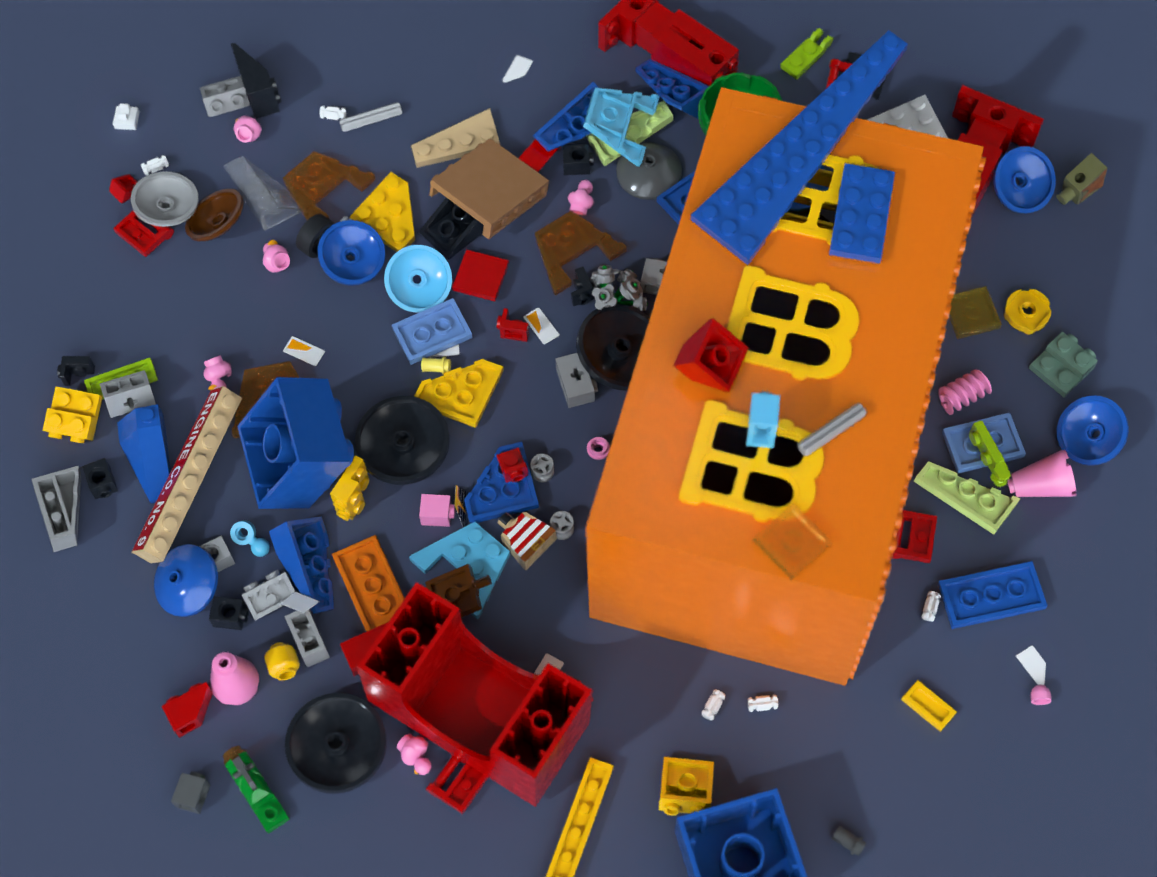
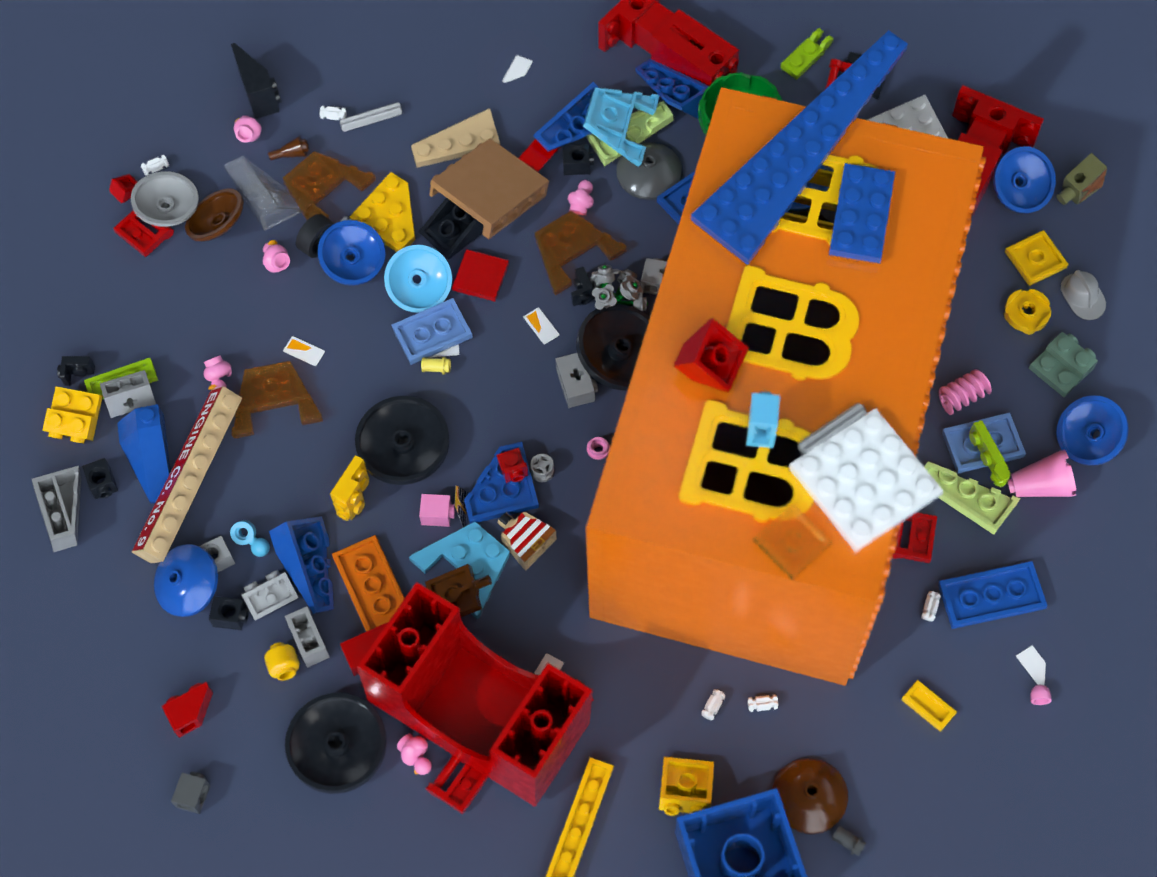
(126, 117): white tile -> none
(224, 96): light grey bracket -> none
(233, 679): bright pink cone -> none
(254, 788): green plate -> none
(294, 443): blue brick -> none
(295, 148): none -> reddish brown cone
(299, 602): white sticker -> none
(462, 392): yellow plate -> none
(512, 329): red bracket -> none
(558, 521): light grey wheel -> none
(812, 812): none -> reddish brown dish
(866, 480): none -> white plate
(973, 313): clear yellow tile -> none
(1036, 258): none -> yellow plate
(1083, 295): none -> light grey piece

